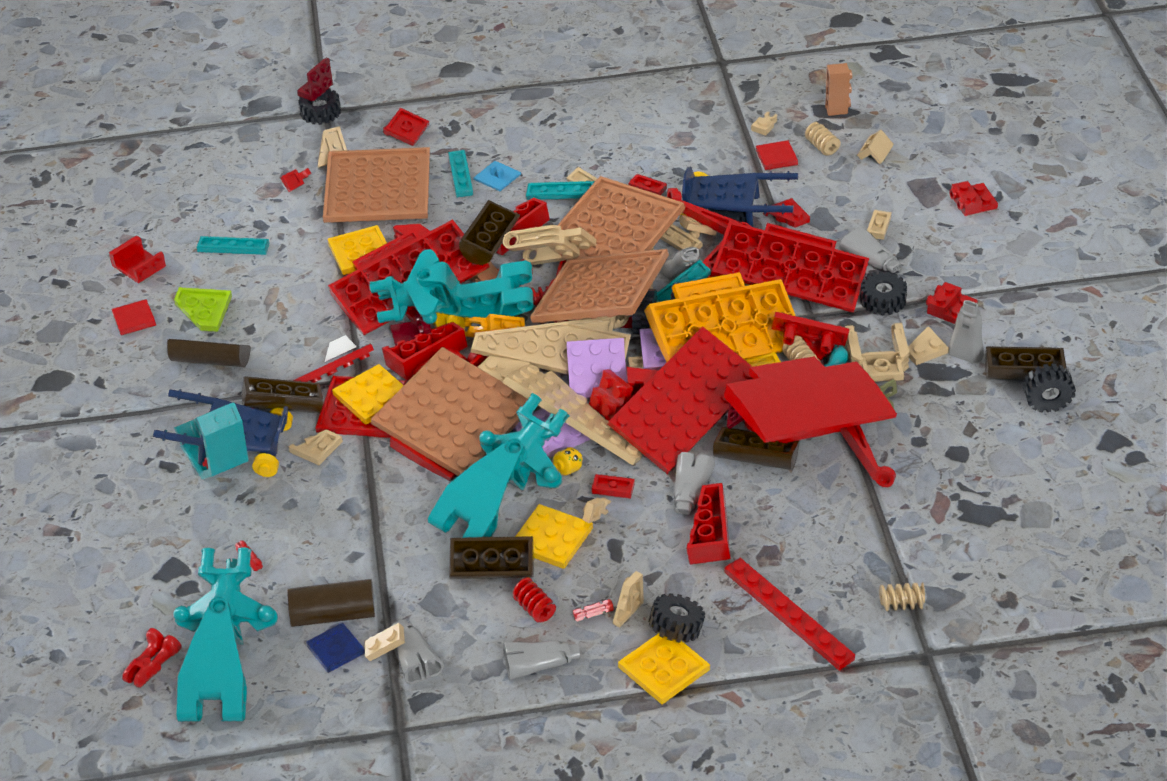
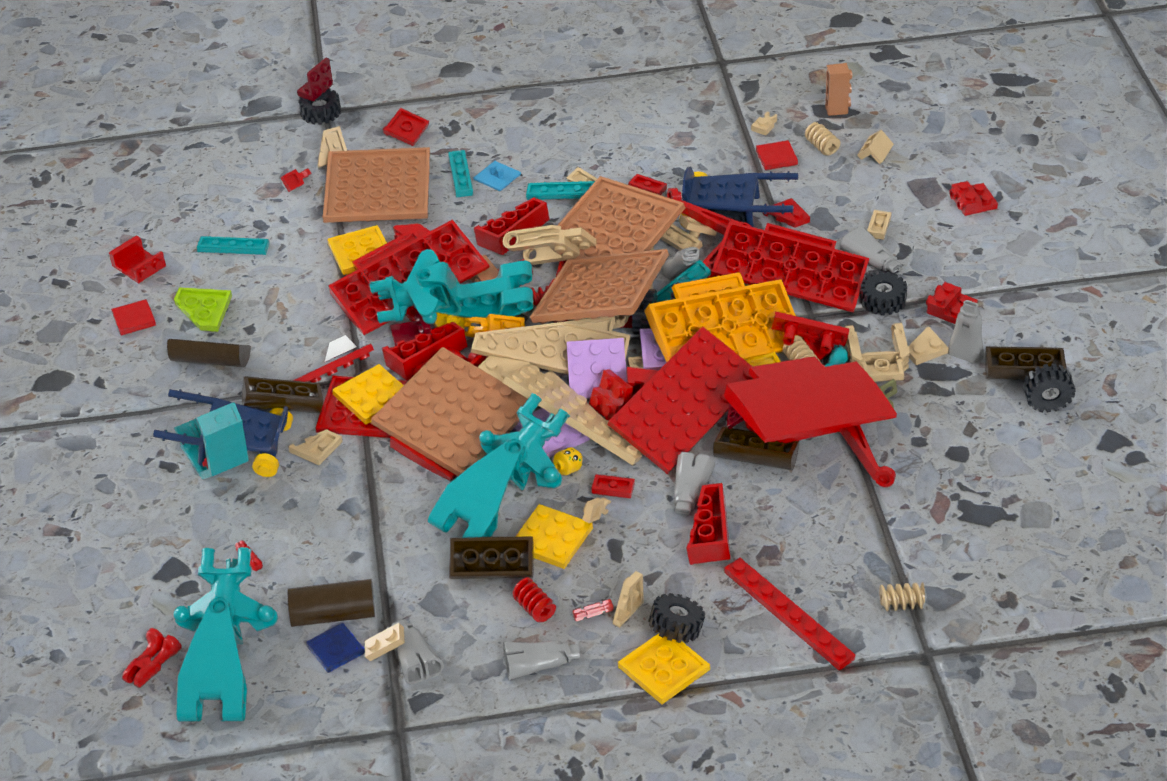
(487, 233): dark brown brick -> none

